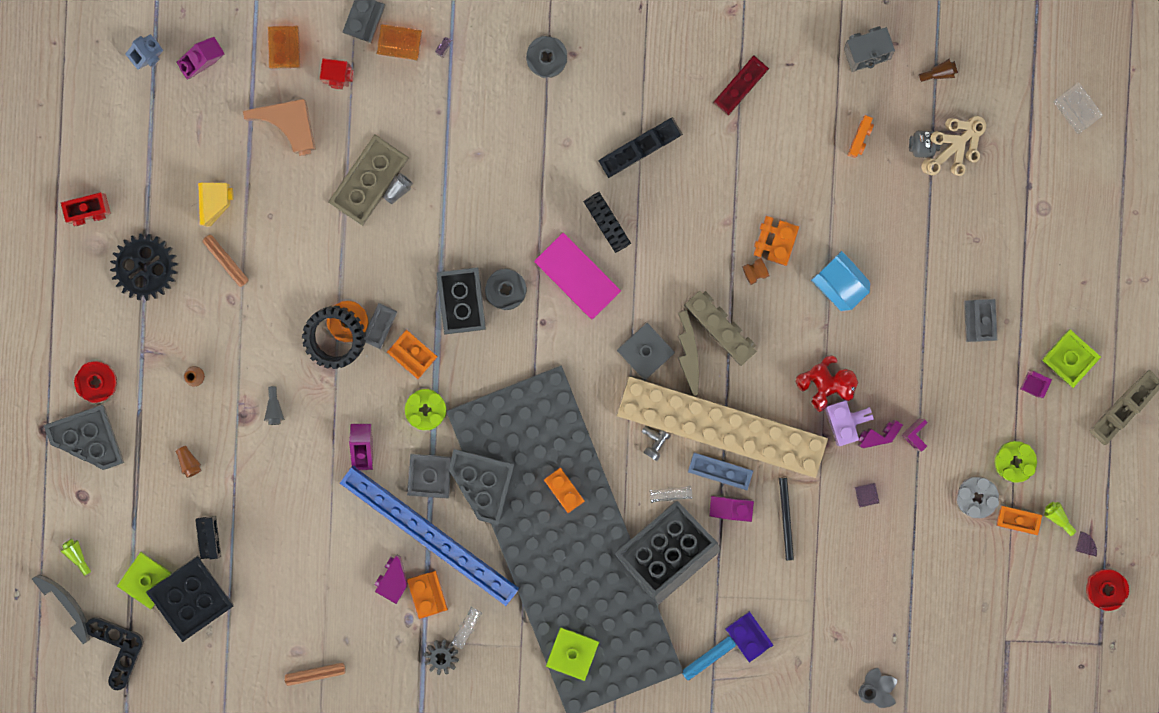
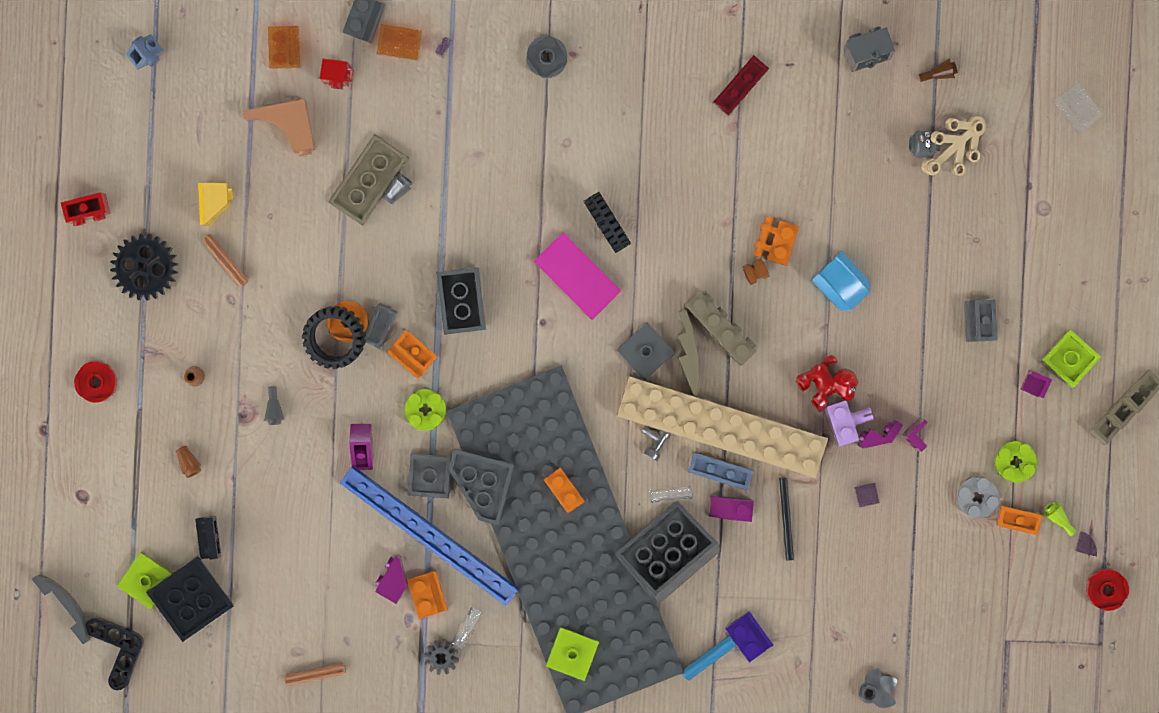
(73, 552): lime cone -> none
(87, 437): dark grey plate -> none
(200, 57): magenta slope -> none
(499, 299): dark grey plate -> none
(640, 147): black slope -> none
(865, 128): orange plate -> none

